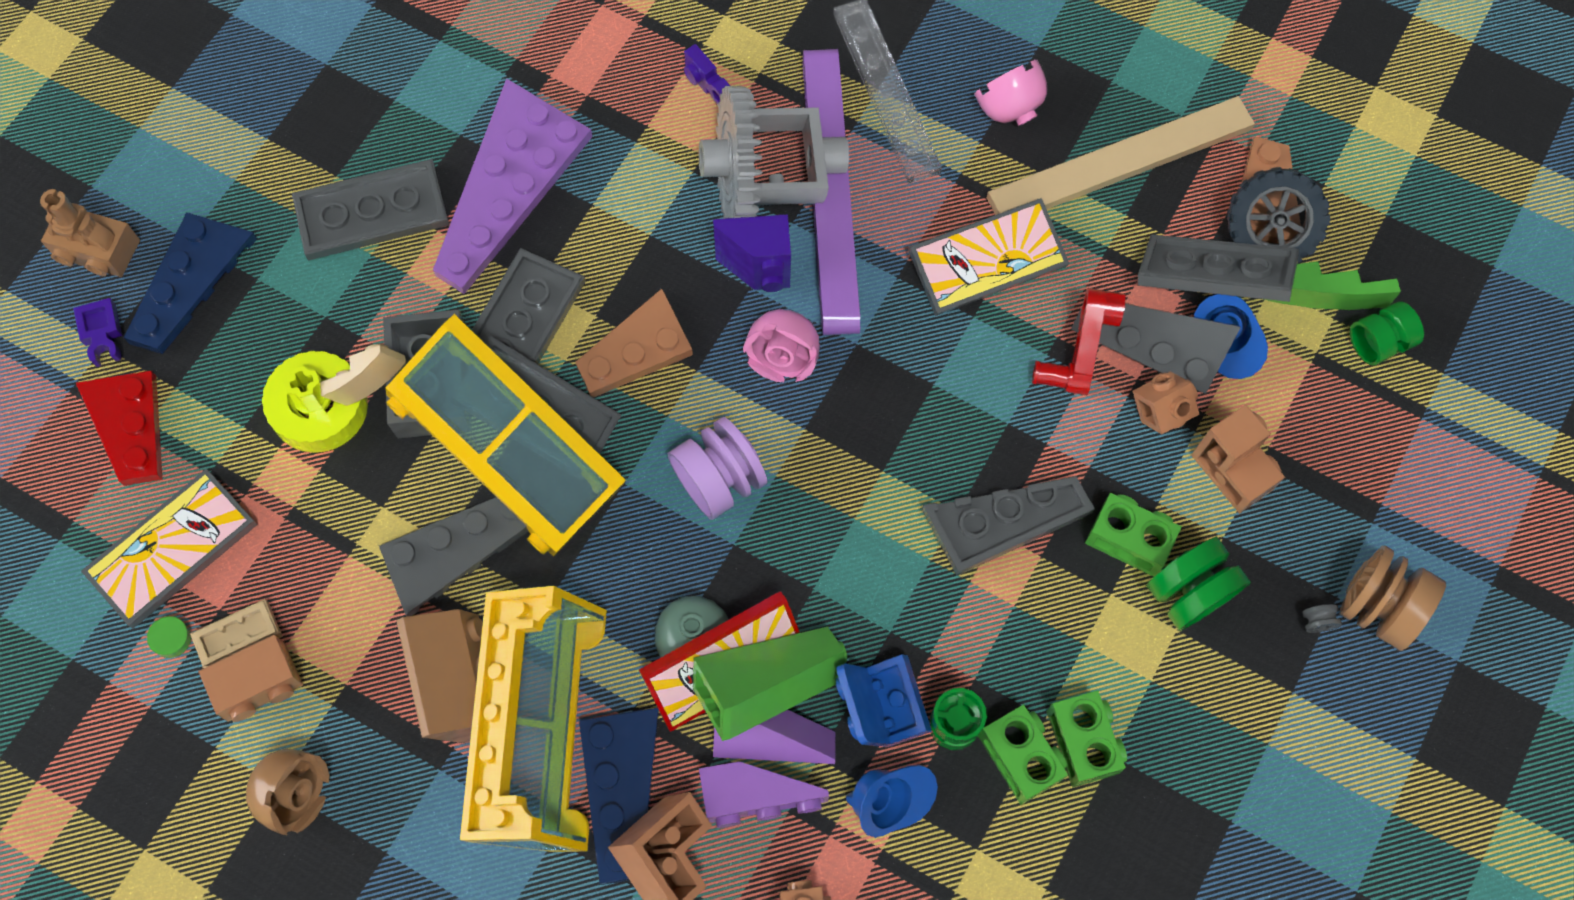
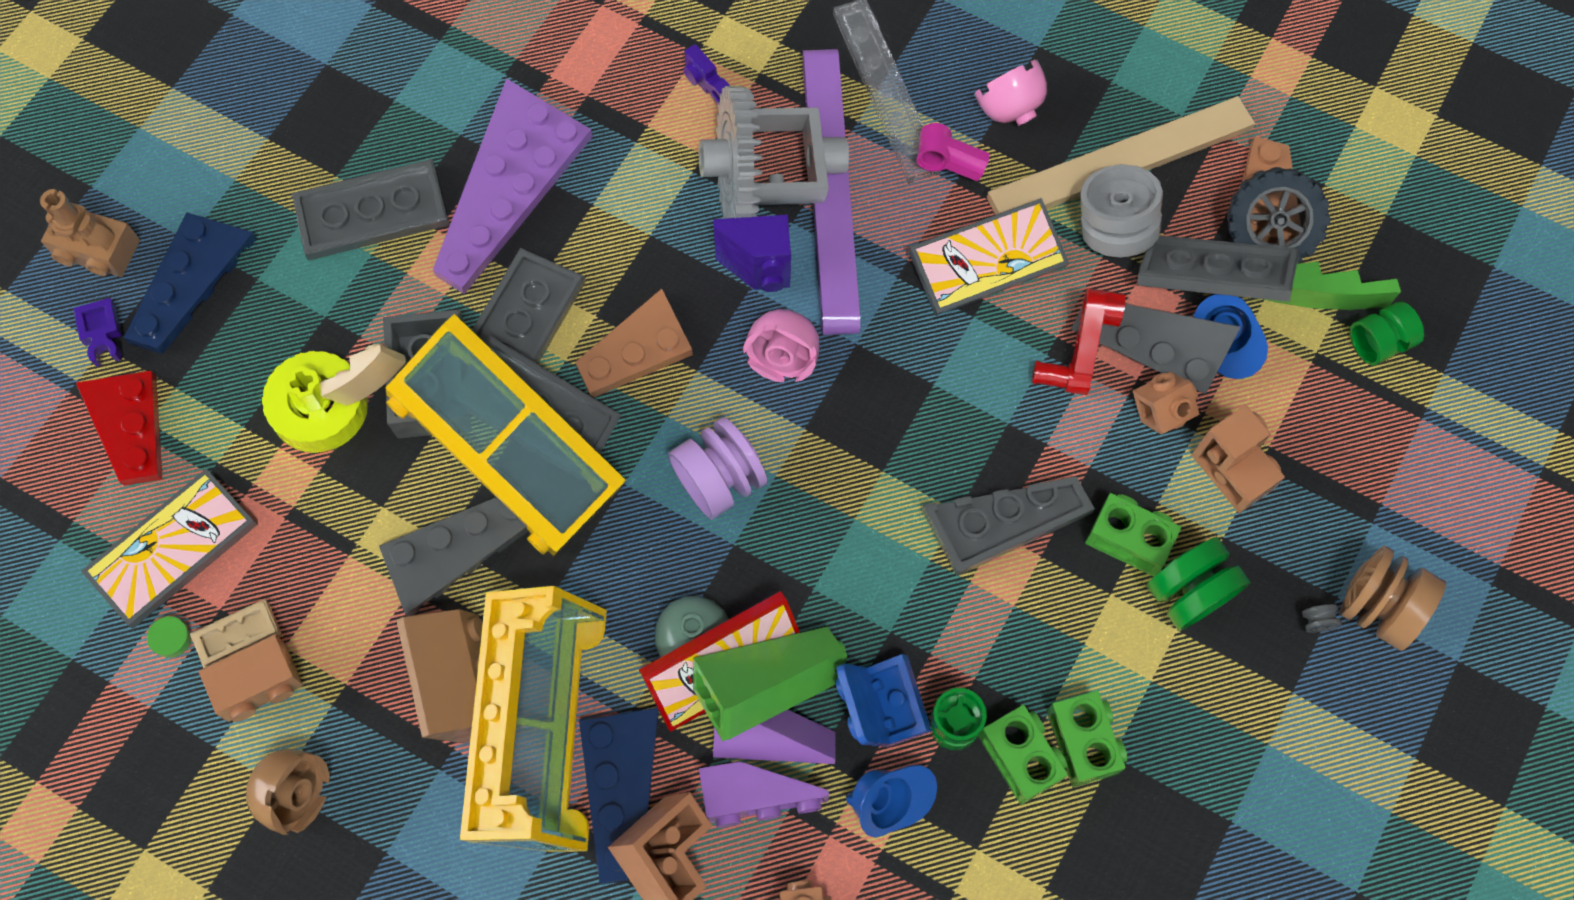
(940, 151): none -> dark pink piece
(1121, 210): none -> light grey wheel

